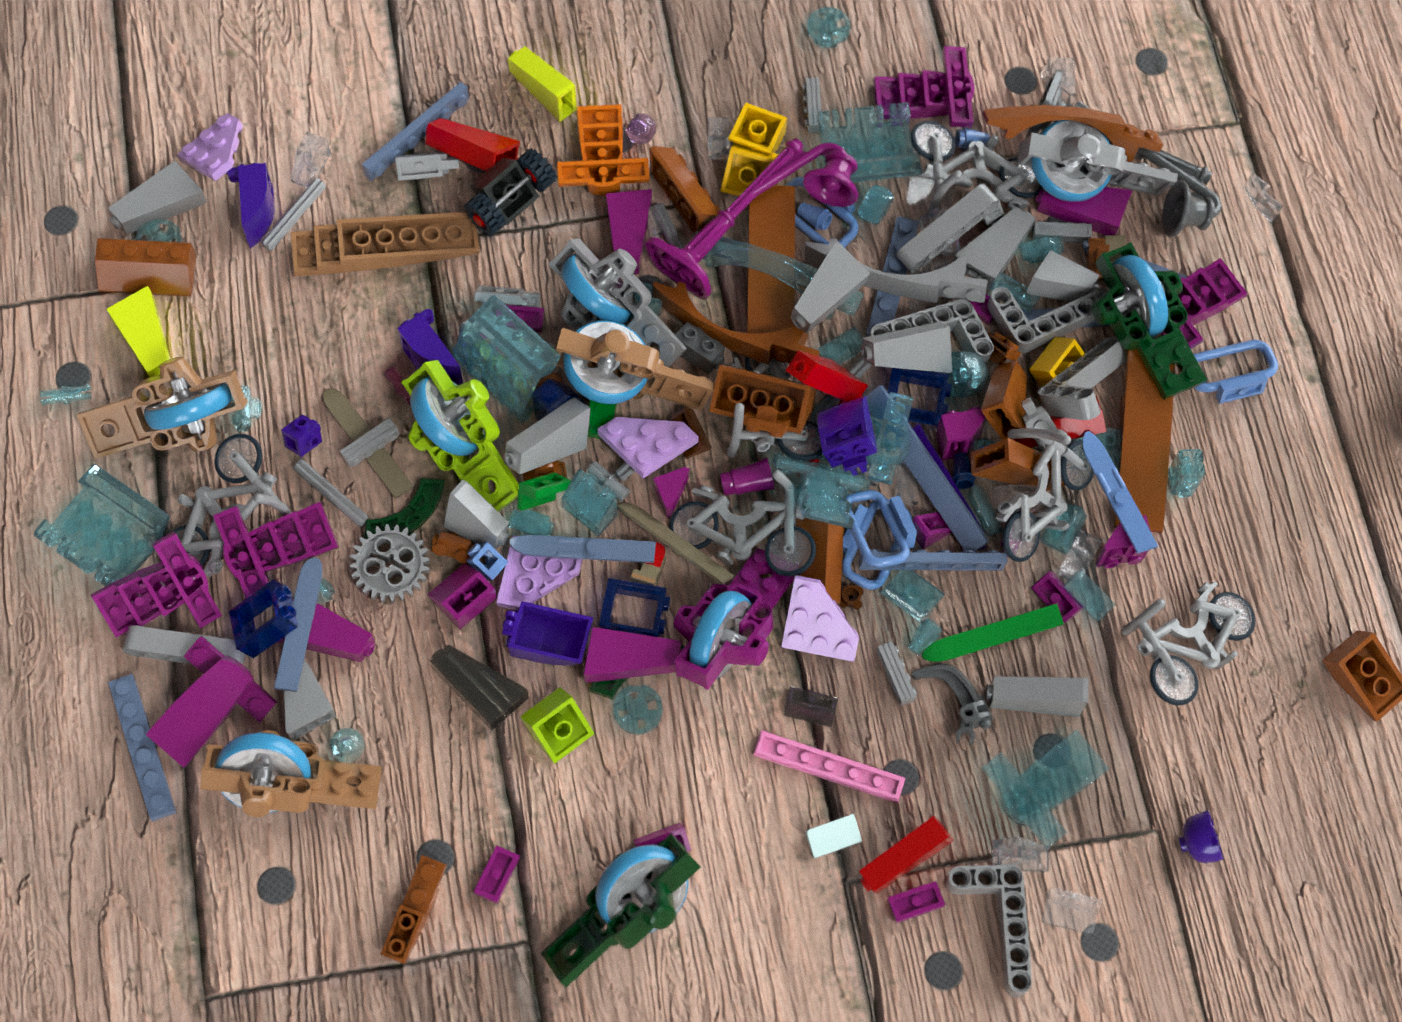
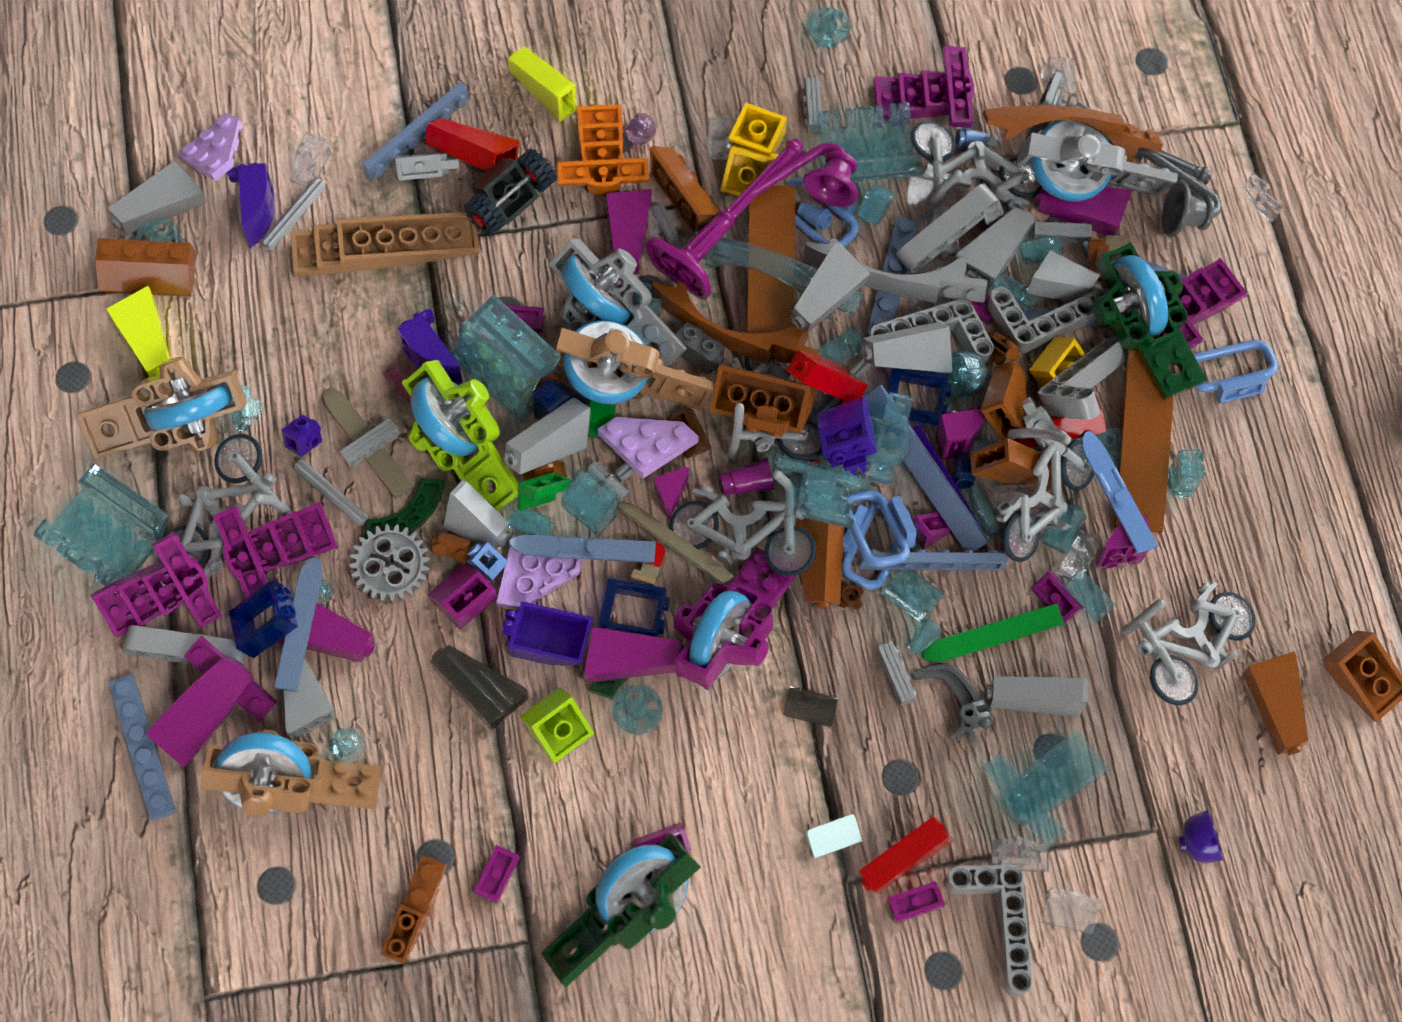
(65, 394): clear light blue pin -> none
(508, 296): light grey hinge -> none
(817, 623): lavender plate -> none
(829, 766): bright pink tile -> none
(1280, 701): none -> dark orange slope

